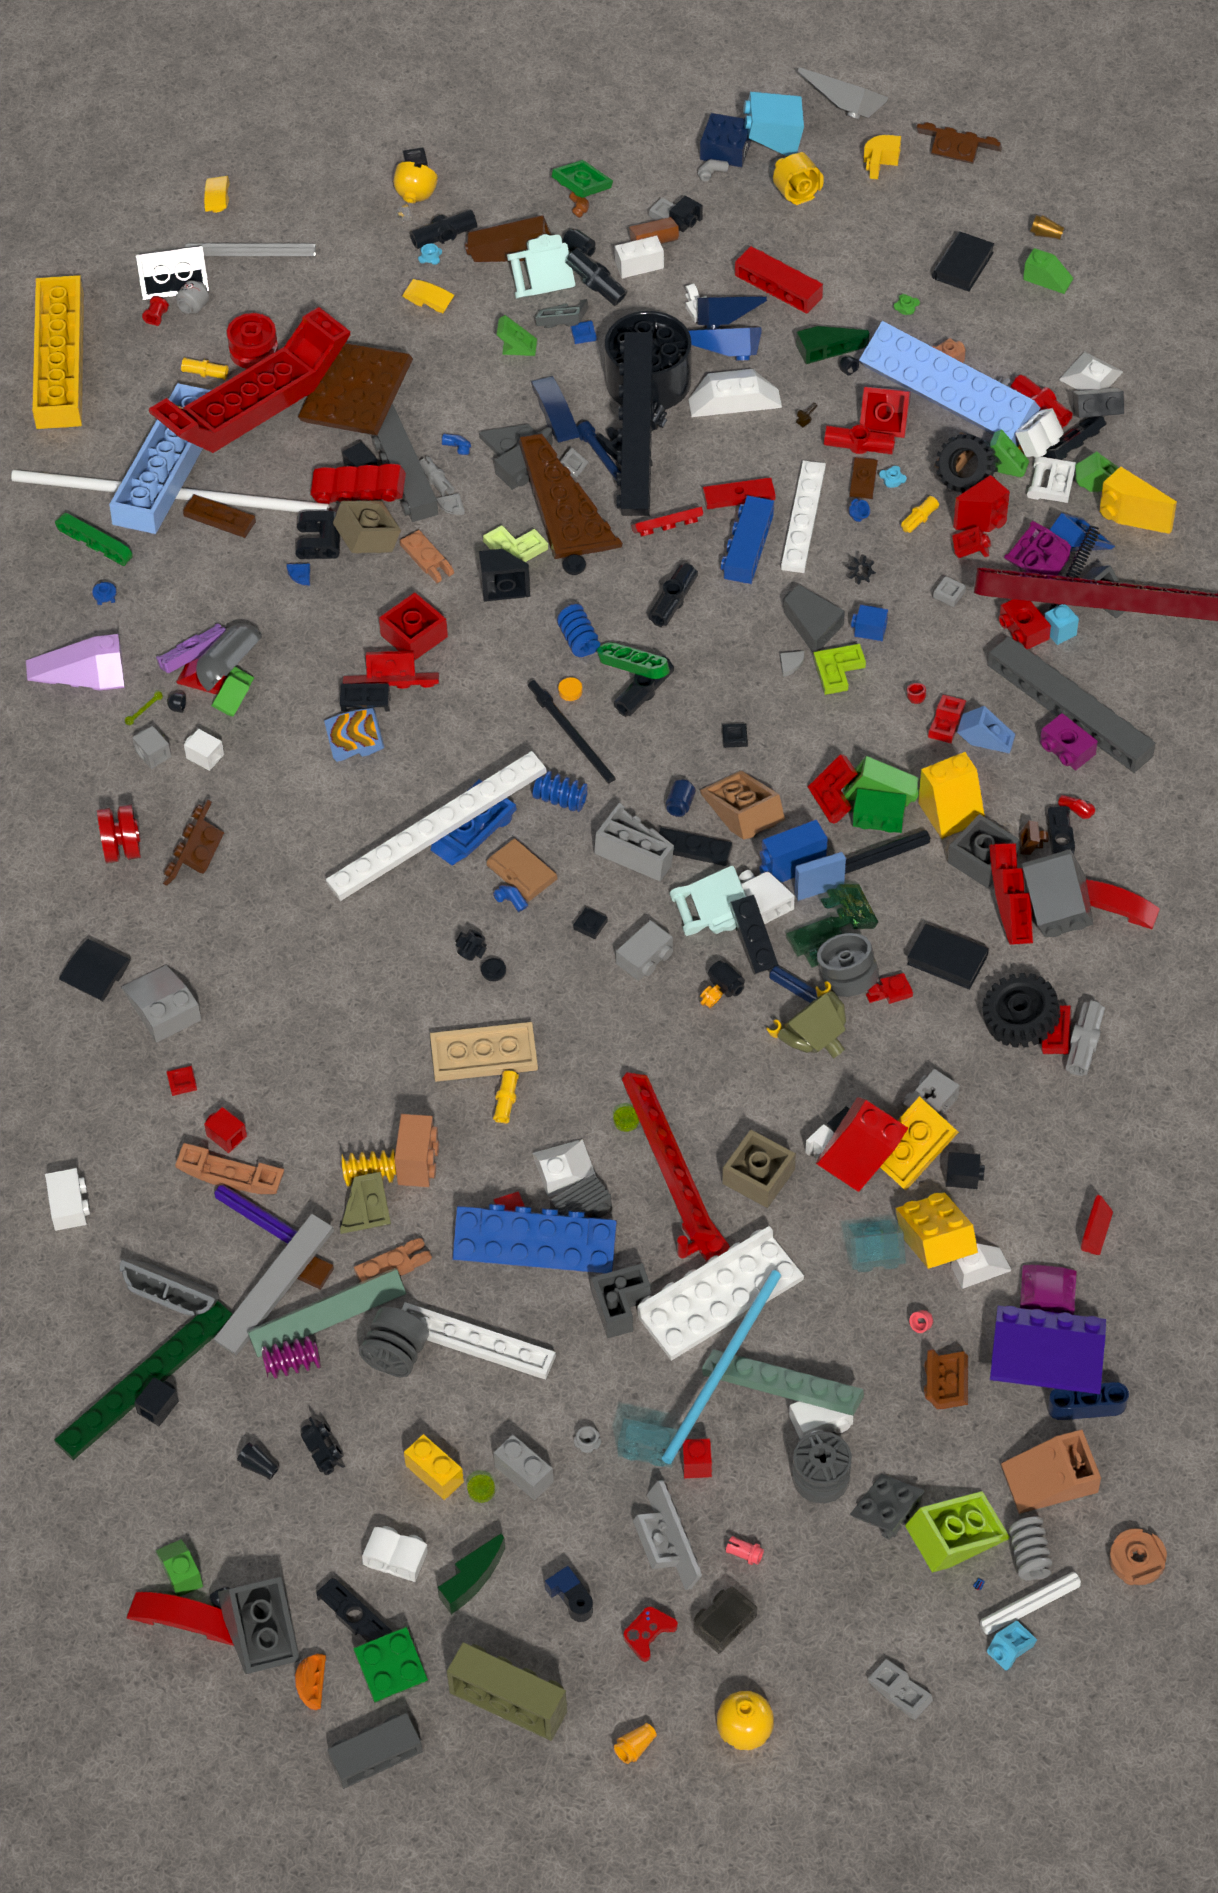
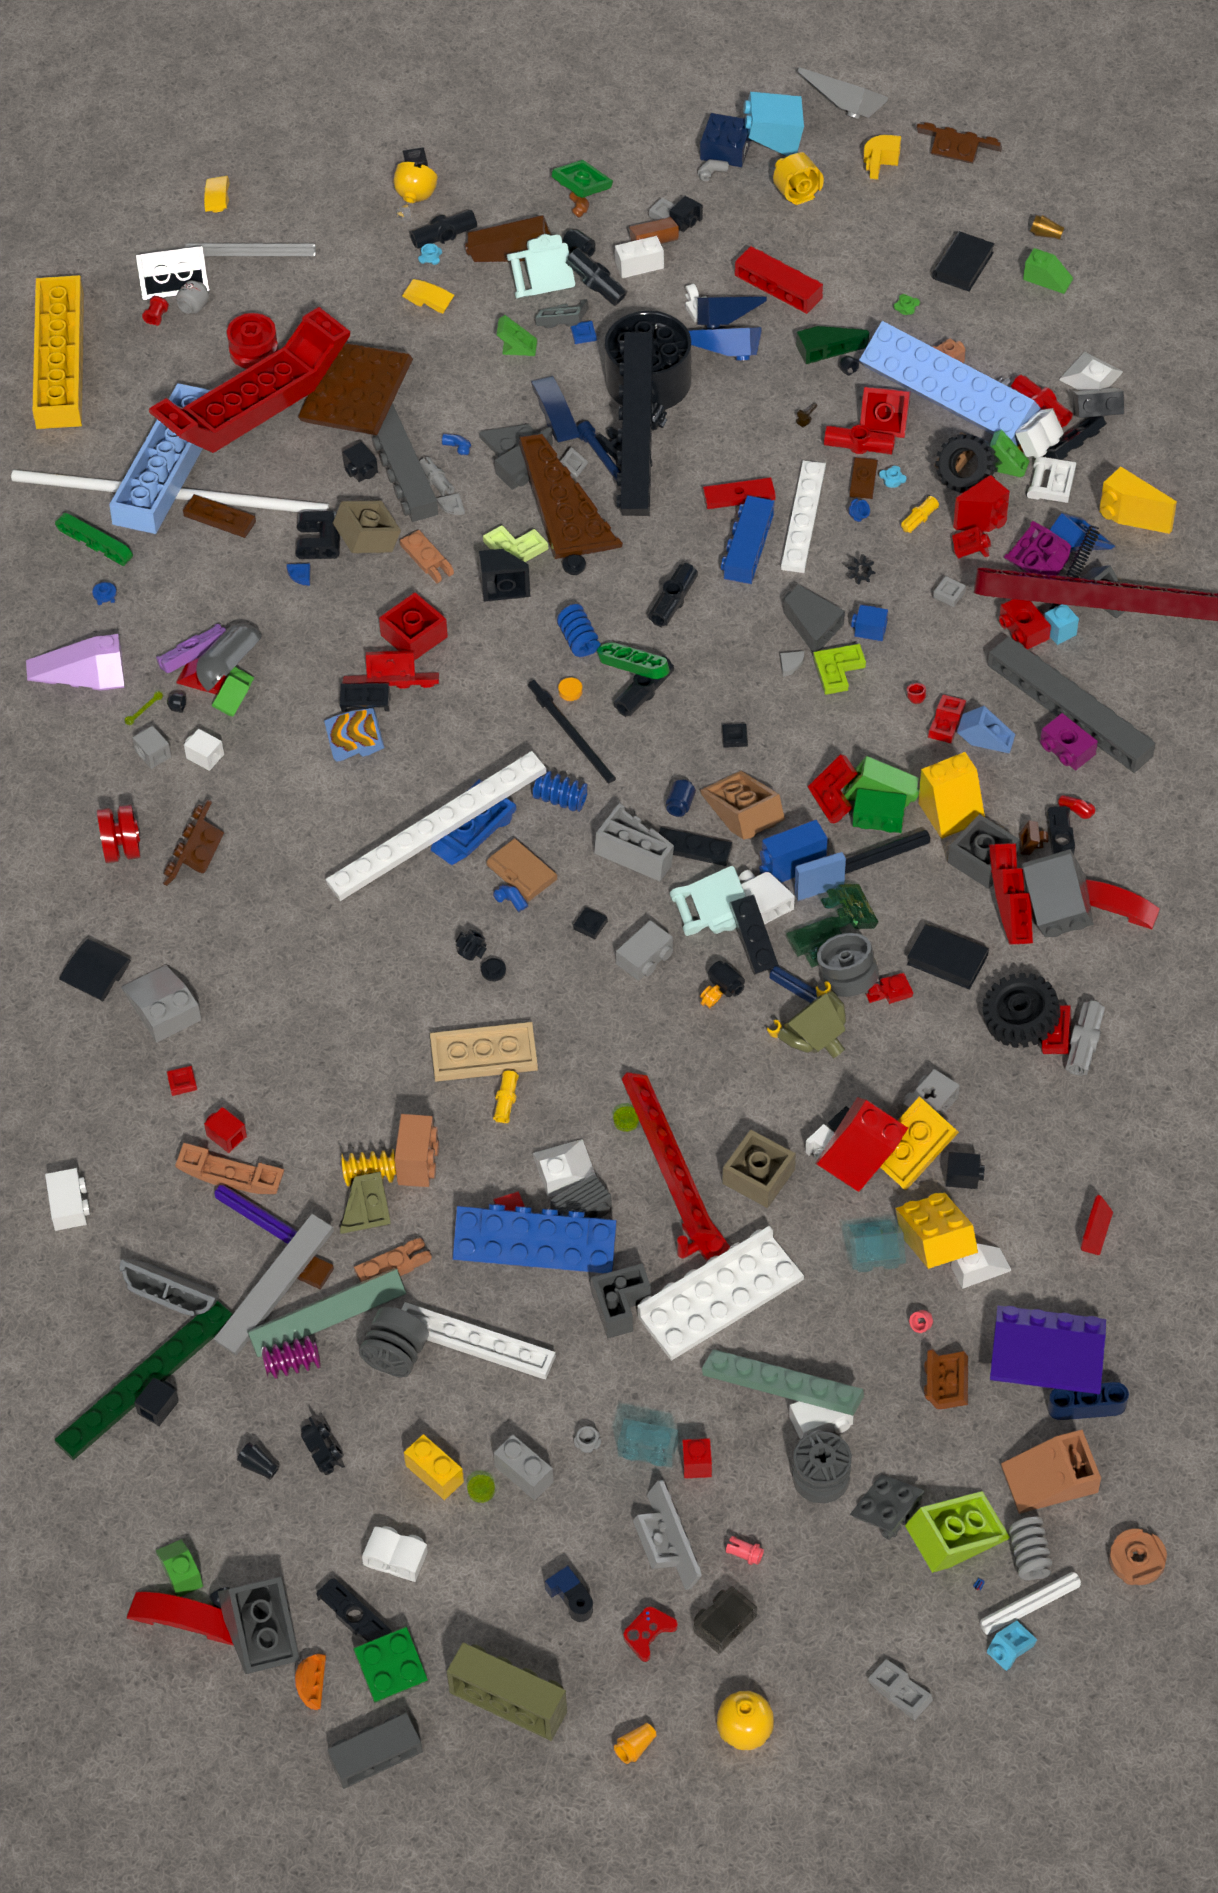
(204, 368): yellow pin -> none
(358, 483): red brick -> none
(471, 1574): dark green slope -> none
(667, 522): red tile -> none
(721, 1367): medium azure piece -> none
(733, 393): white wedge -> none
(1048, 1288): magenta slope -> none
(1094, 471): bright green slope -> none

